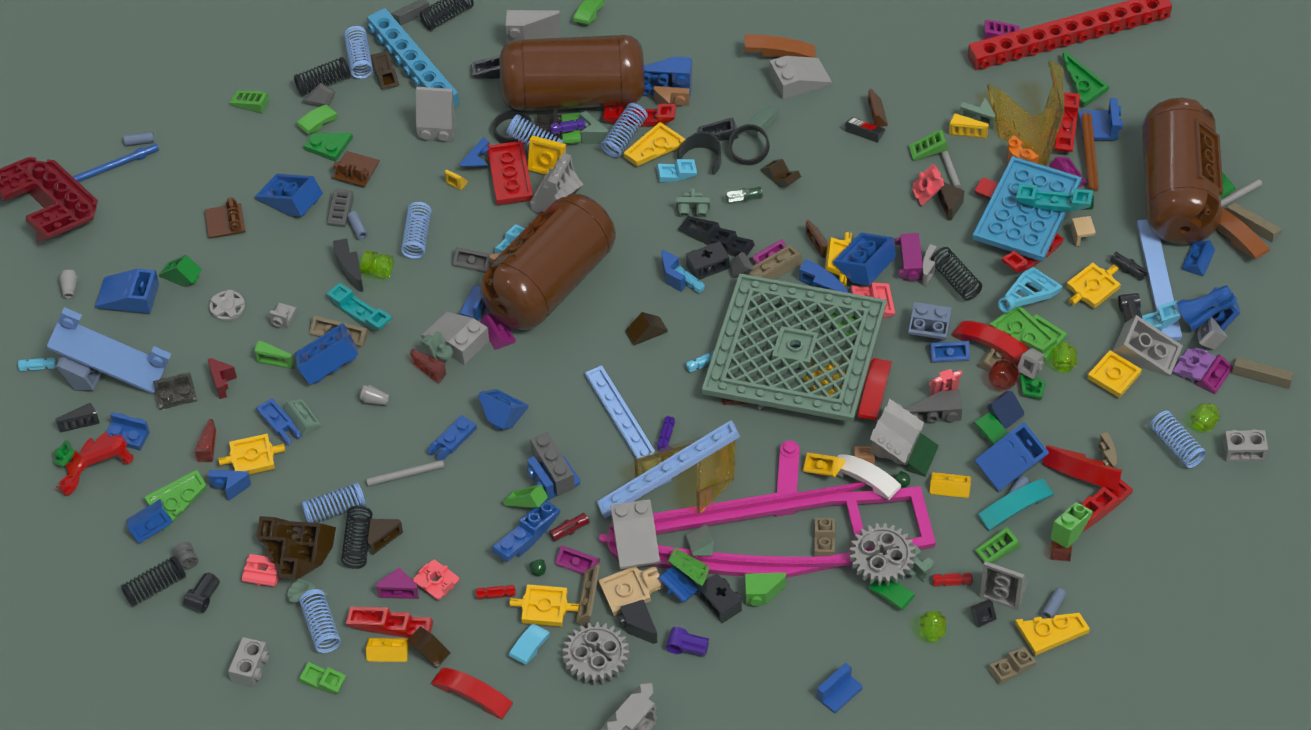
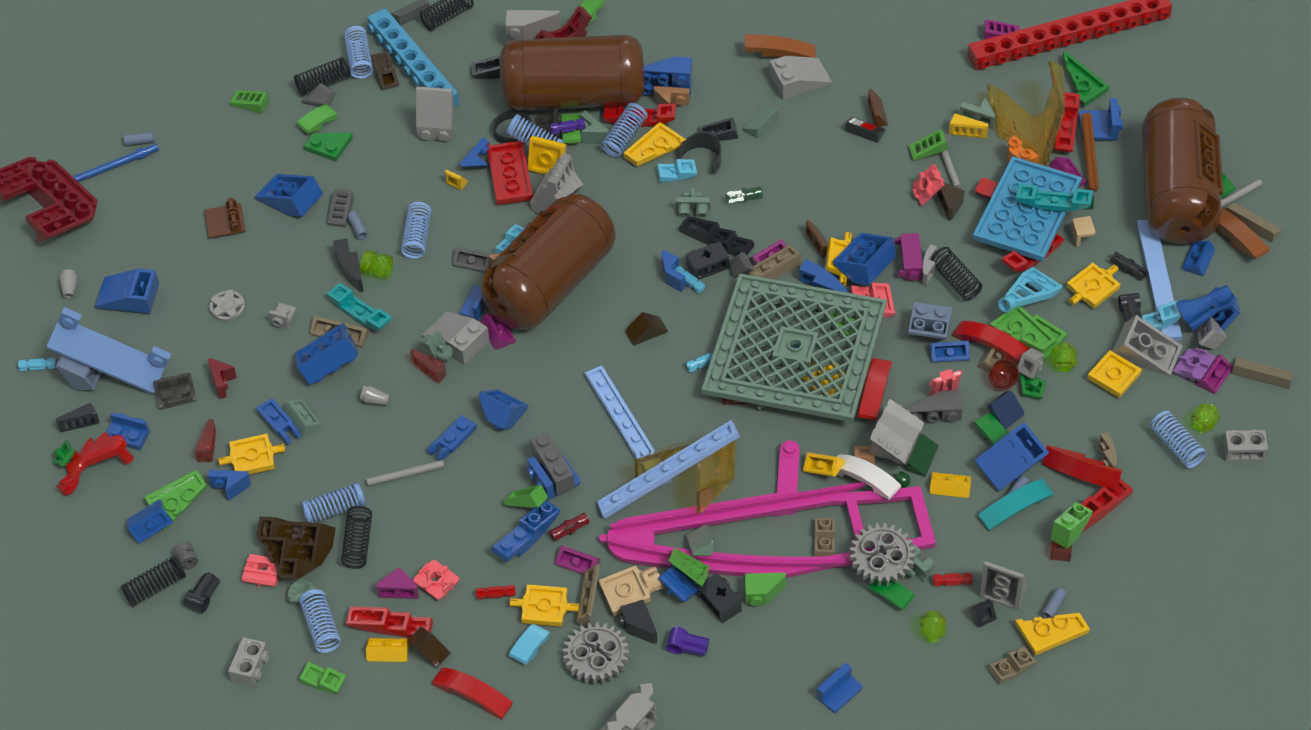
(181, 271): green slope -> none
(272, 355): bright green slope -> none
(355, 168): reddish brown hinge -> none
(382, 533): dark brown slope -> none
(538, 567): dark green hinge -> none
(573, 28): none -> dark red arch
(635, 534): light grey slope -> none
(666, 432): dark purple axle -> none
(744, 128): black tyre -> none
(779, 173): dark brown slope -> none
(1000, 537): bright green slope -> none

